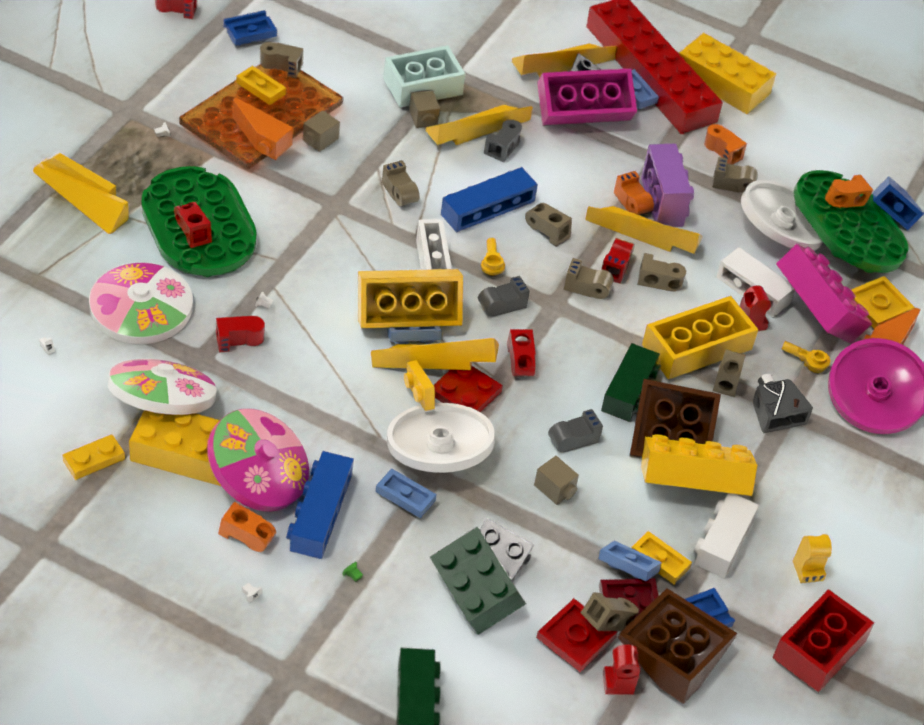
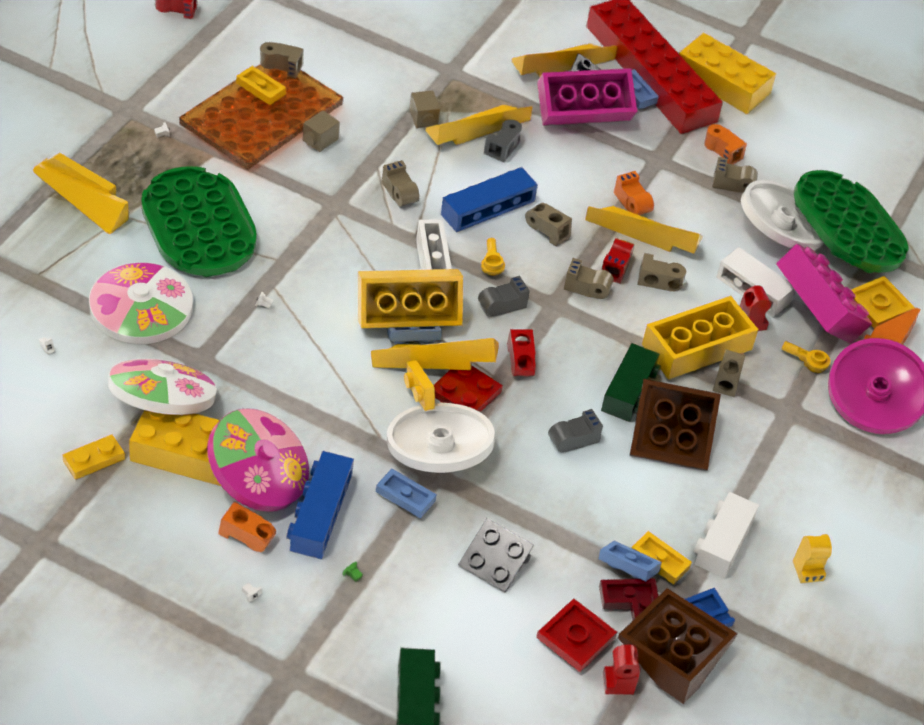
(194, 224): red leg -> none
(239, 331): red leg -> none
(250, 28): blue plate -> none
(262, 130): orange slope -> none
(424, 71): light aqua brick -> none
(477, 580): dark green brick -> none
(556, 480): dark tan brick -> none
(609, 613): dark tan leg -> none
(668, 184): medium lavender brick -> none
(698, 465): yellow brick -> none
(780, 404): dark grey torso -> none
(823, 640): red brick -> none
(847, 193): orange leg -> none
(897, 203): blue slope -> none

